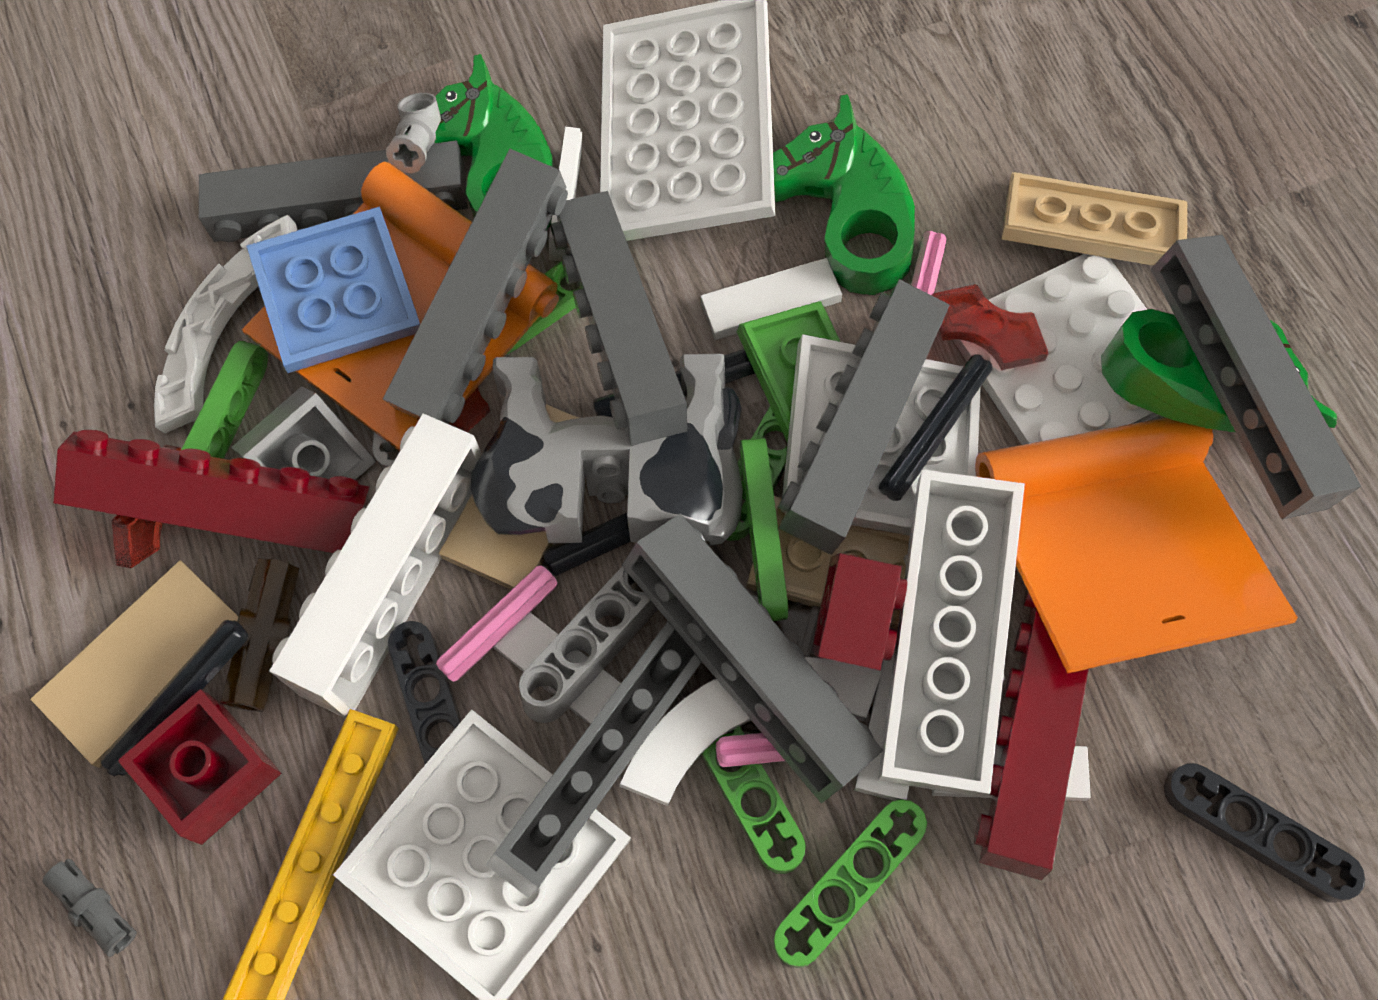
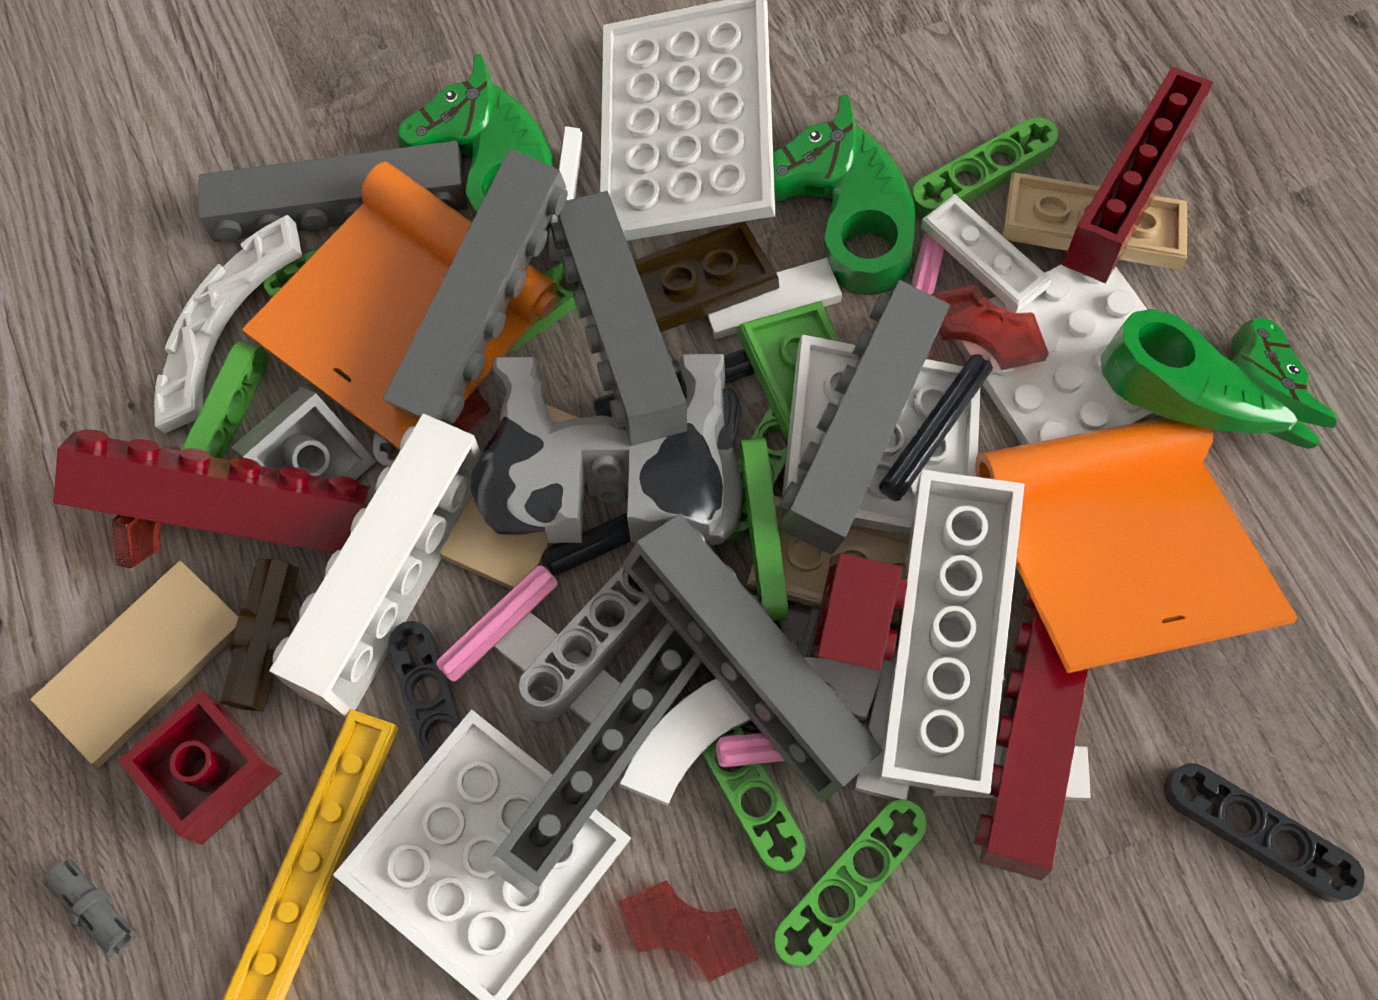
(187, 681): black axle -> none
(333, 289): medium blue plate -> none
(414, 132): light grey connector -> none
(705, 275): none -> dark brown tile
(709, 938): none -> clear red tile
(981, 165): none -> bright green beam
(985, 253): none -> white tile
(1136, 175): none -> dark red brick
(1254, 377): dark grey brick -> none

